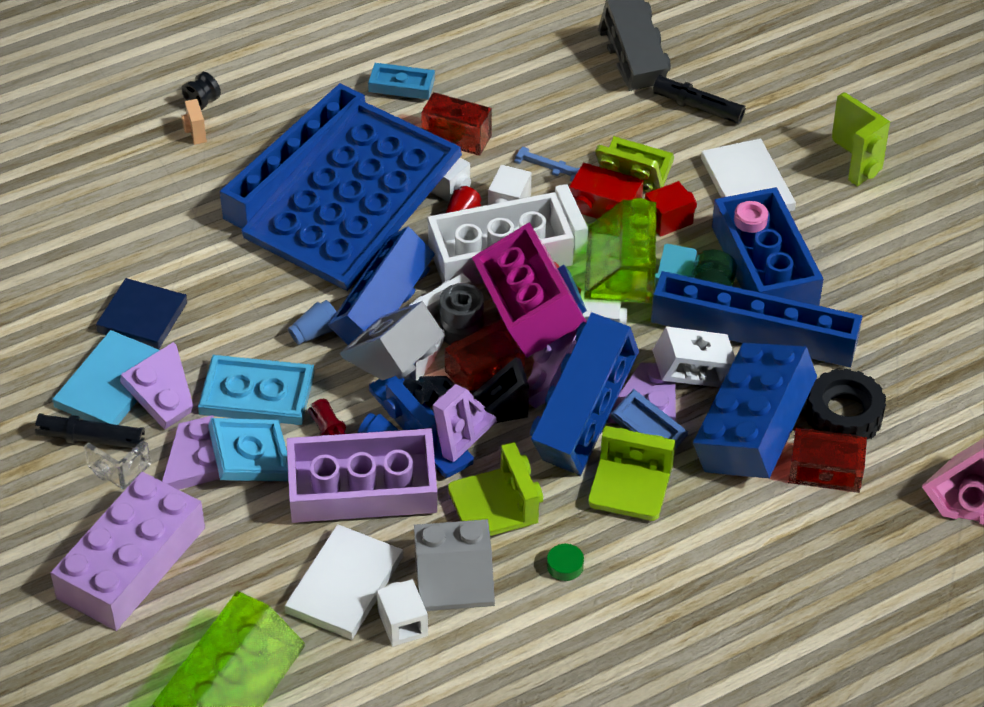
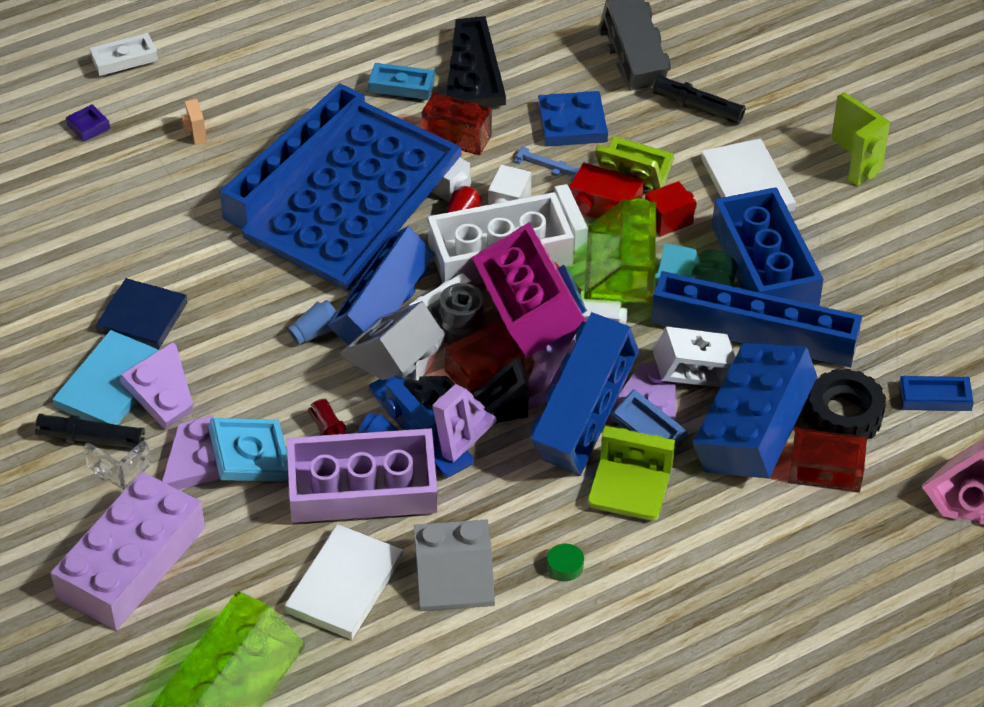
(87, 122): none -> dark purple tile
(123, 54): none -> white plate
(203, 89): black wheel -> none
(256, 389): medium azure tile -> none
(402, 612): white brick -> none
(474, 66): none -> black wing
(501, 495): lime bracket -> none
(572, 118): none -> blue plate
(751, 216): bright pink tile -> none
(936, 393): none -> blue tile

